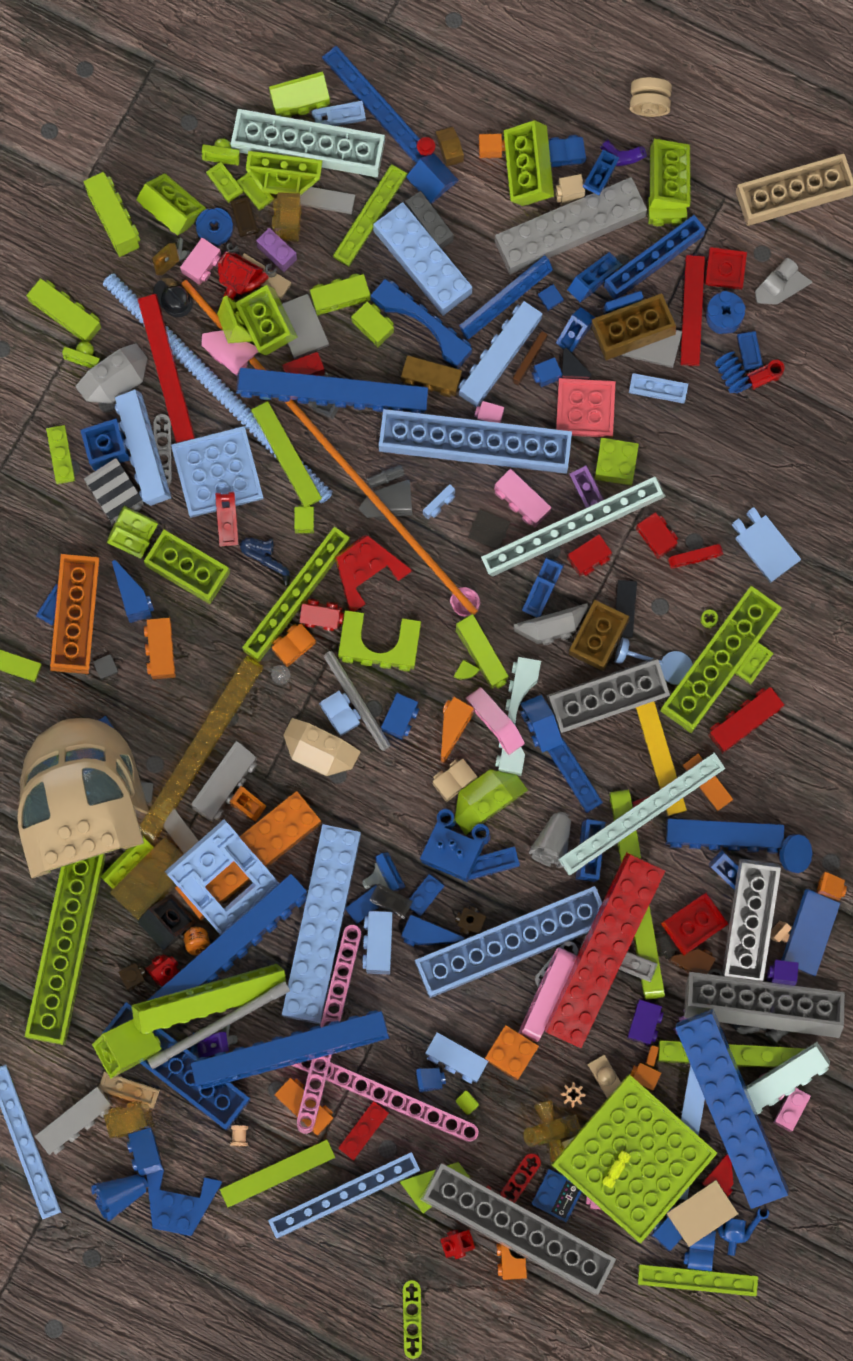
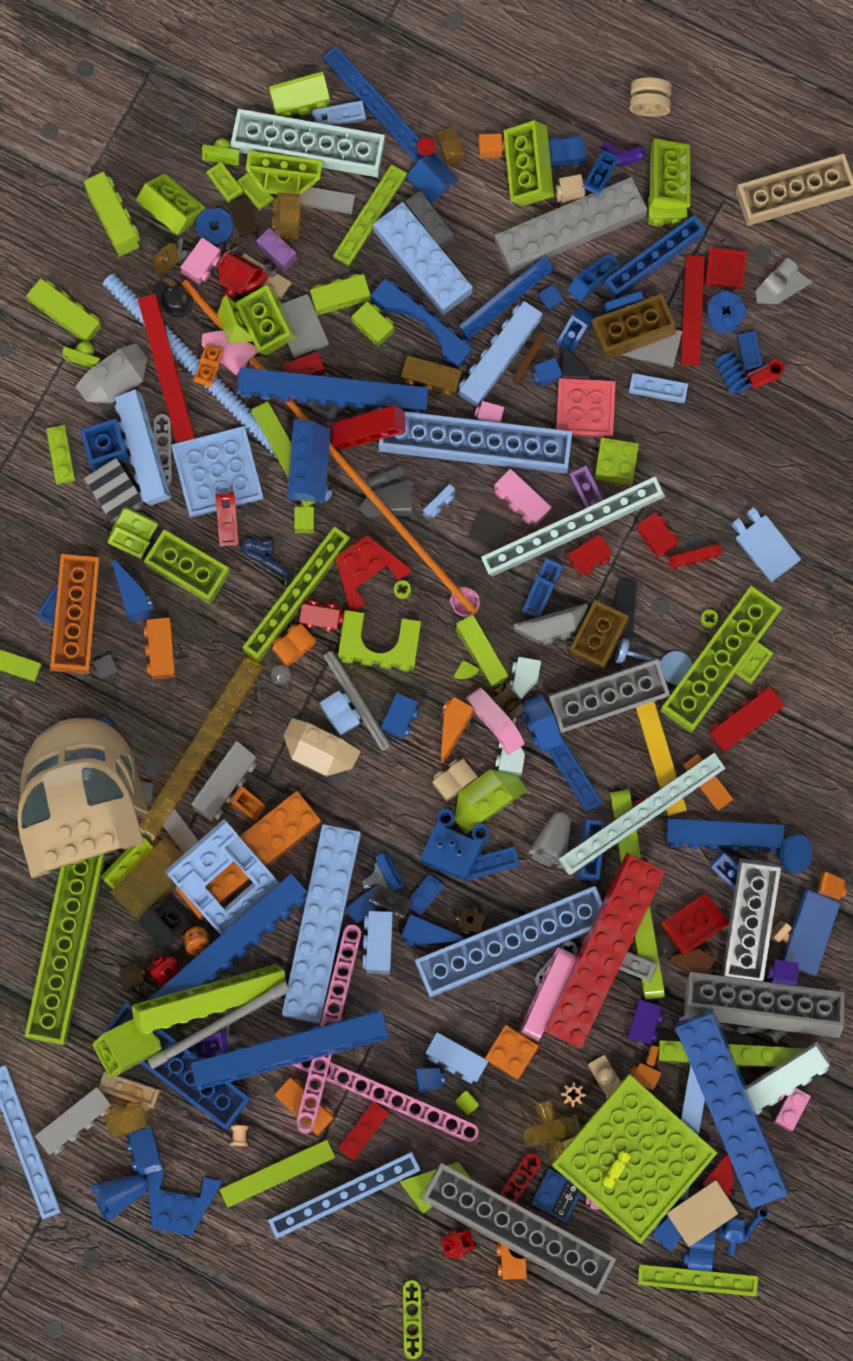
(209, 365): none -> orange slope
(308, 462): none -> blue slope
(368, 427): none -> red brick
(404, 584): none -> lime bush
(508, 699): none -> dark brown slope

